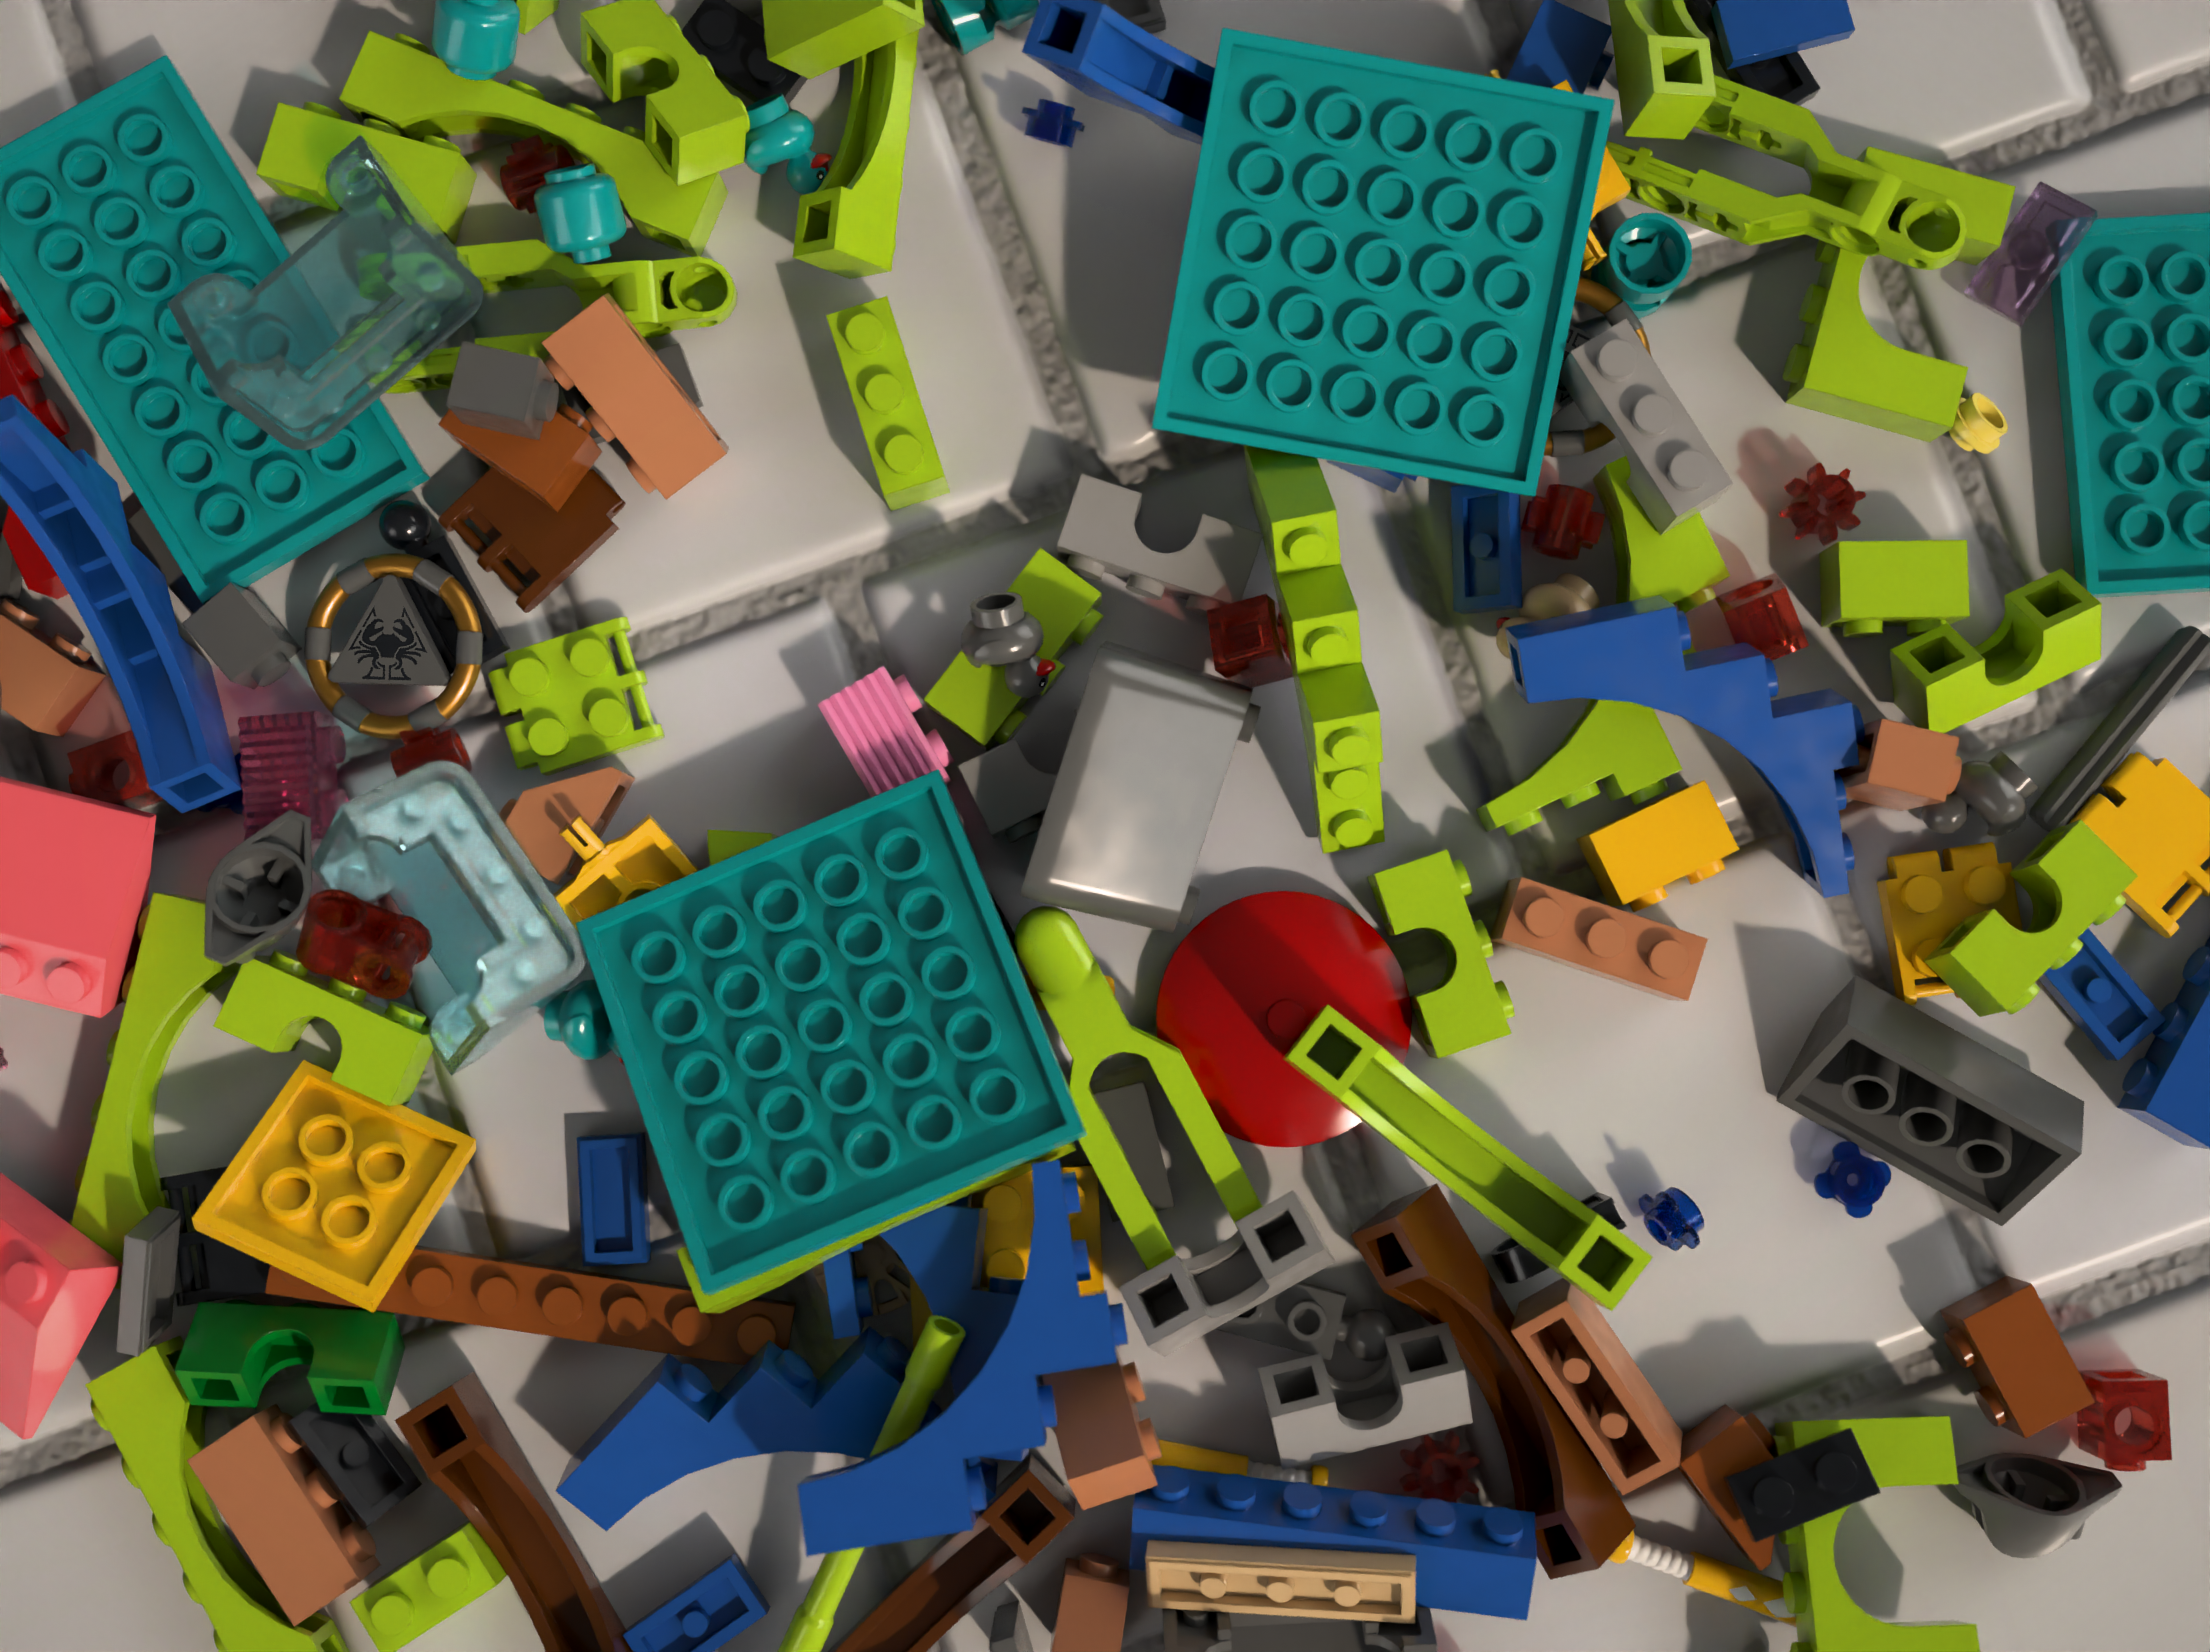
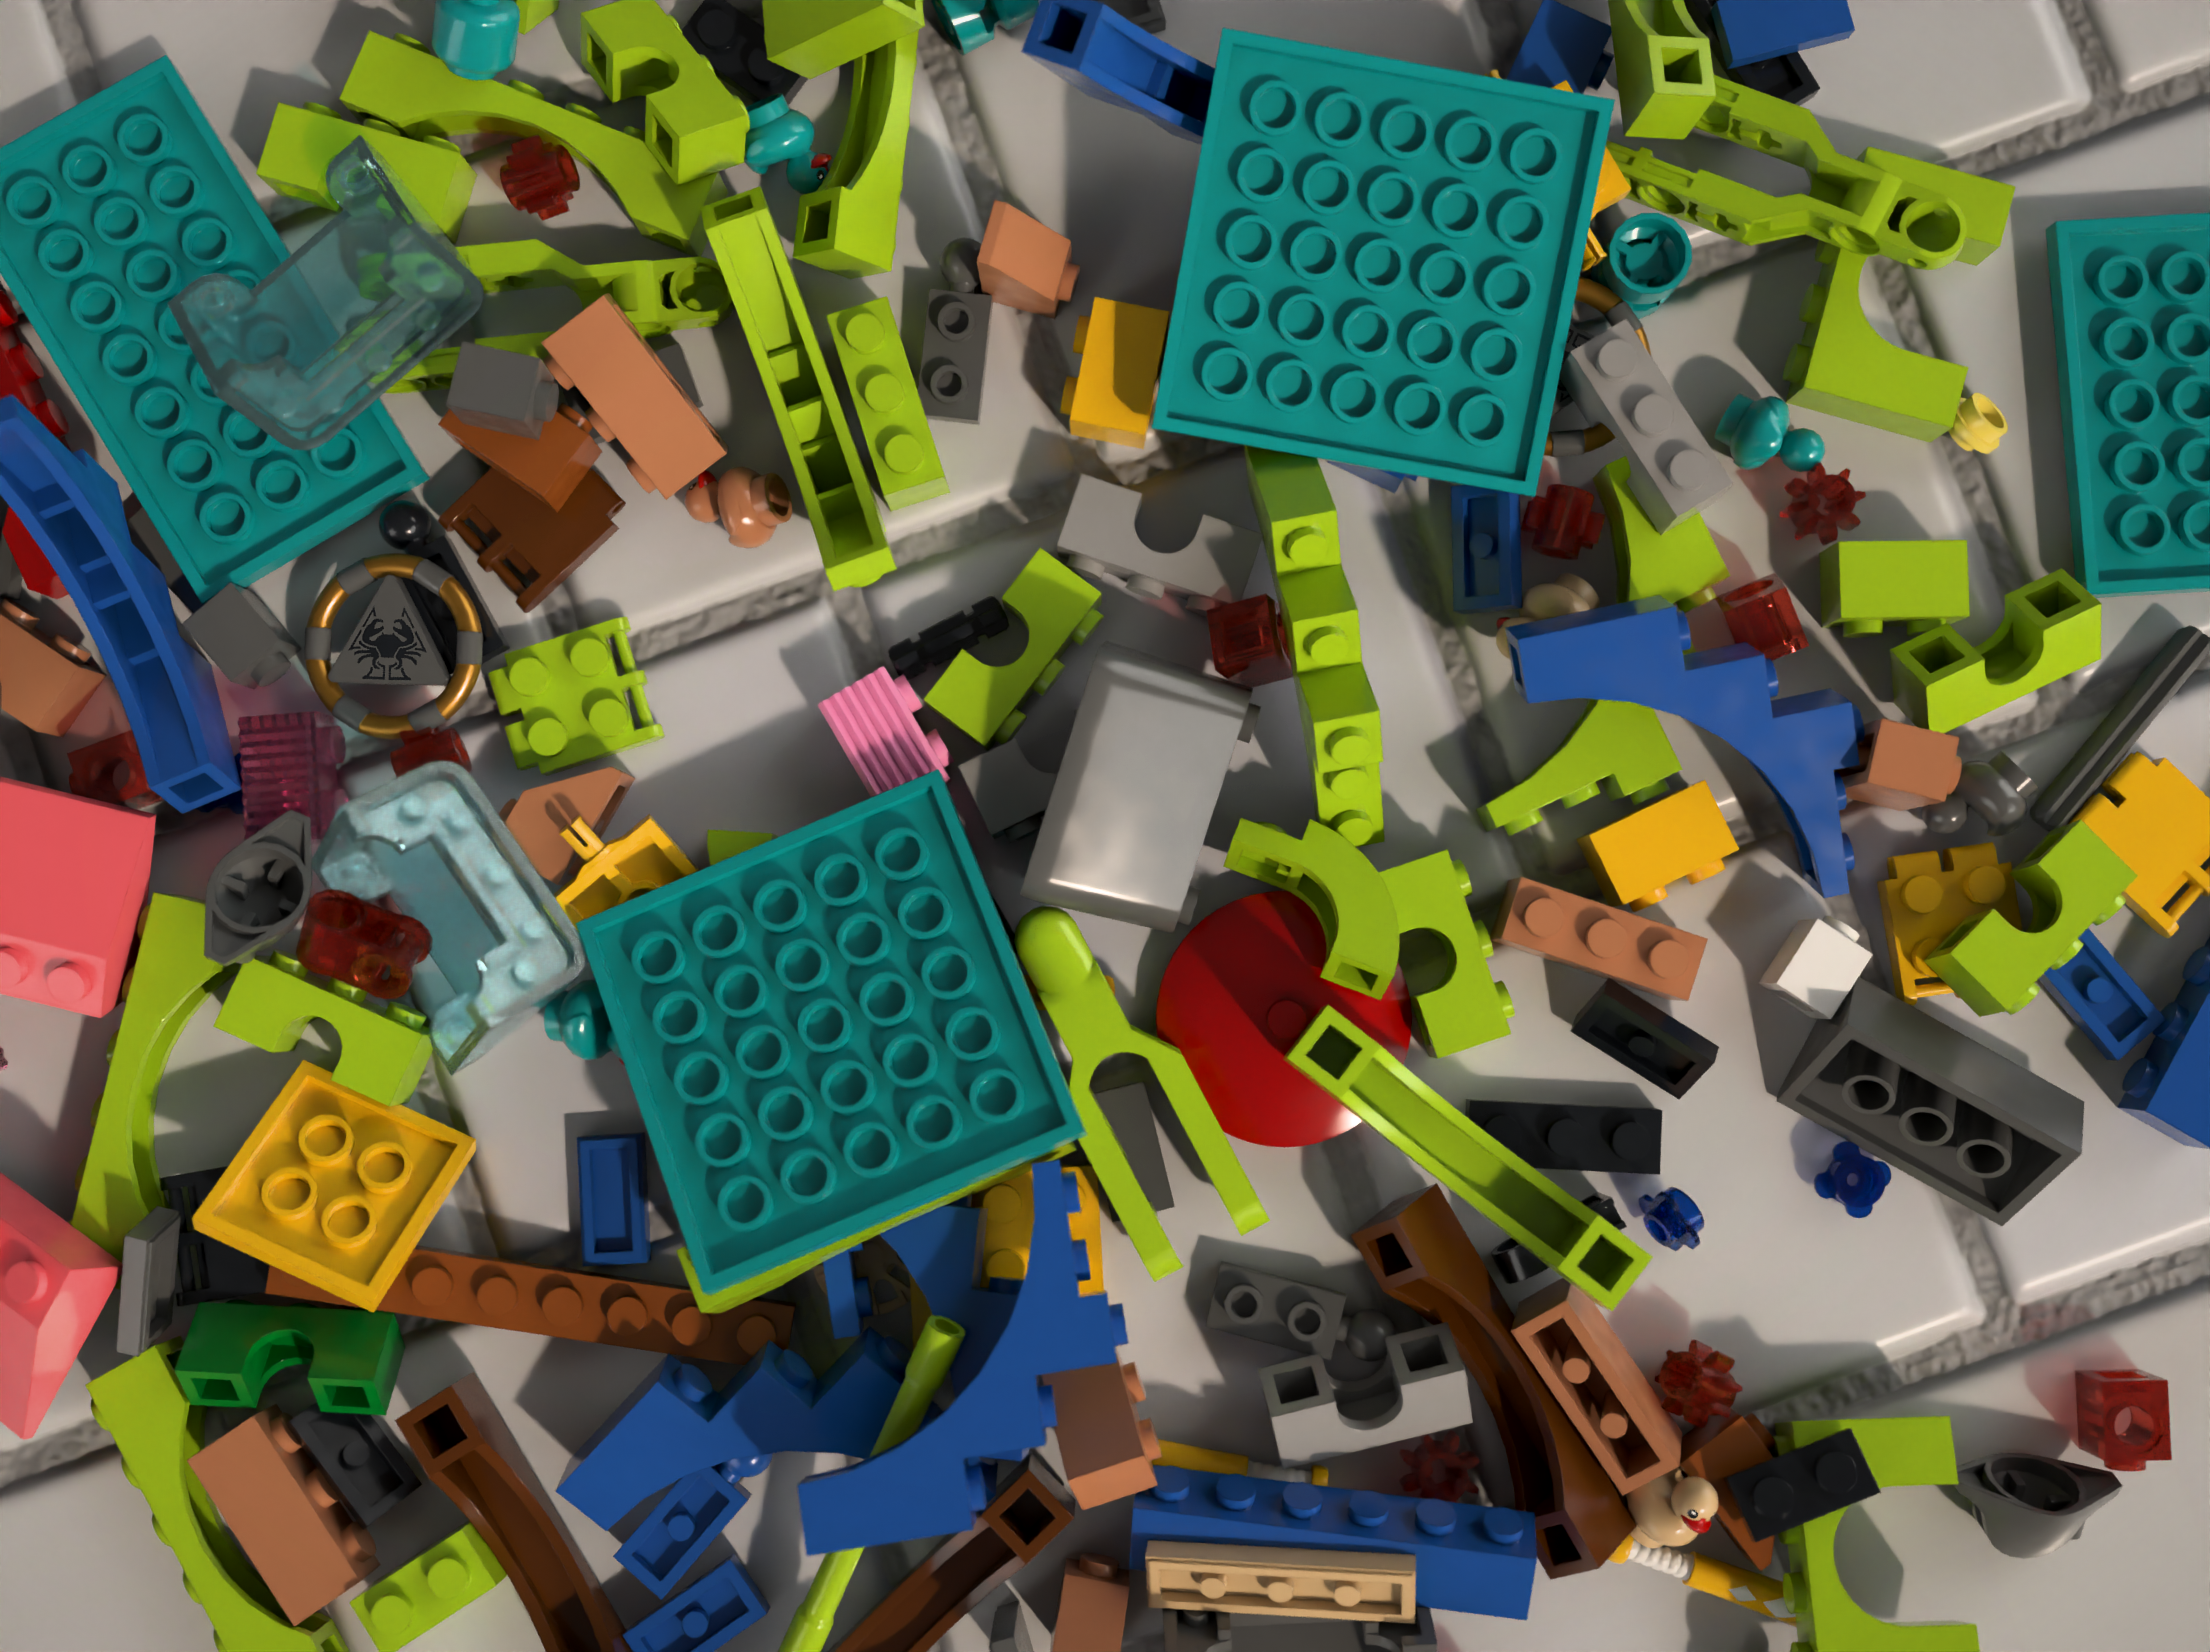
(580, 212): teal head -> none
(687, 1522): none -> blue plate
(744, 501): none -> nougat animal
(799, 390): none -> lime arch
(948, 638): none -> black axle
(956, 339): none -> dark grey plate
(1009, 636): dark grey animal -> none
(1025, 263): none -> nougat slope
(1052, 123): clear blue plate -> none
(1117, 372): none -> yellow brick
(1200, 1293): light grey arch -> none
(1339, 889): none -> lime arch
(1574, 1134): none -> black plate
(1644, 1038): none -> black plate
(1671, 1509): none -> tan animal
(1698, 1383): none -> clear red gear
(1761, 430): none -> teal animal
(1816, 966): none -> white brick
(2015, 1357): dark orange brick -> none
(2031, 253): clear purple plate -> none

